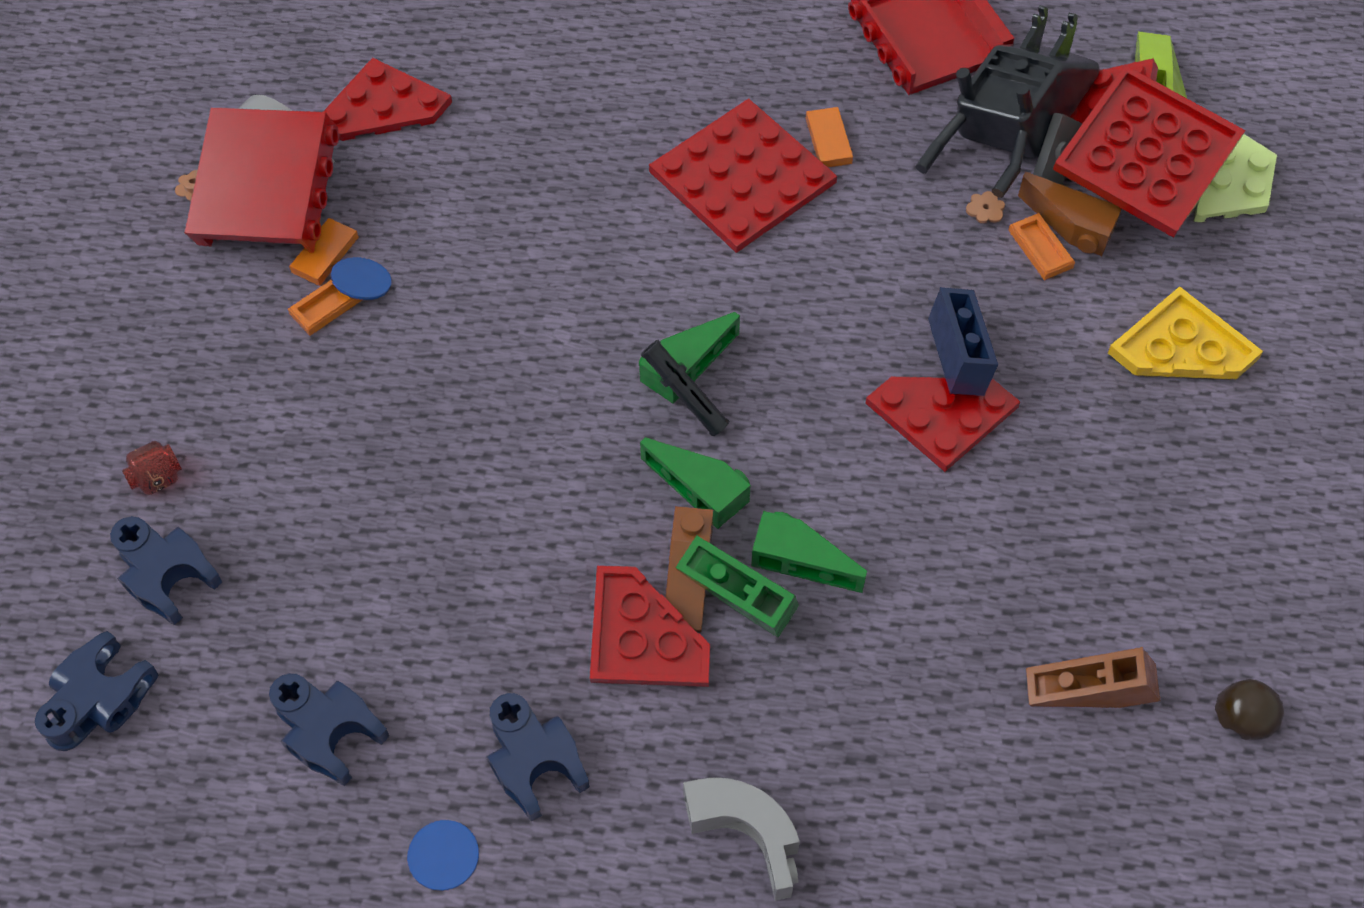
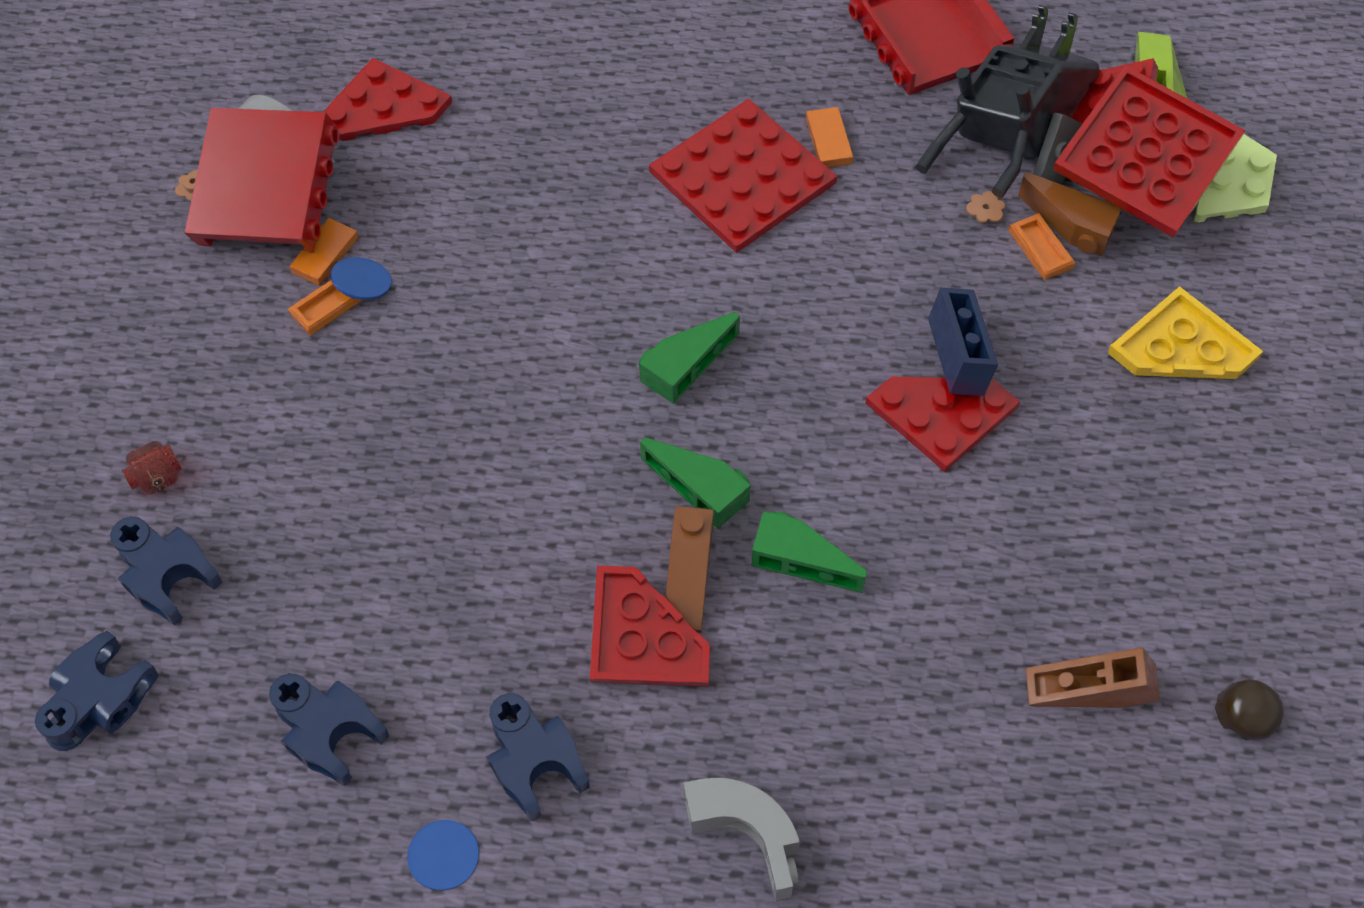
(675, 377): black pin -> none
(738, 586): green slope -> none

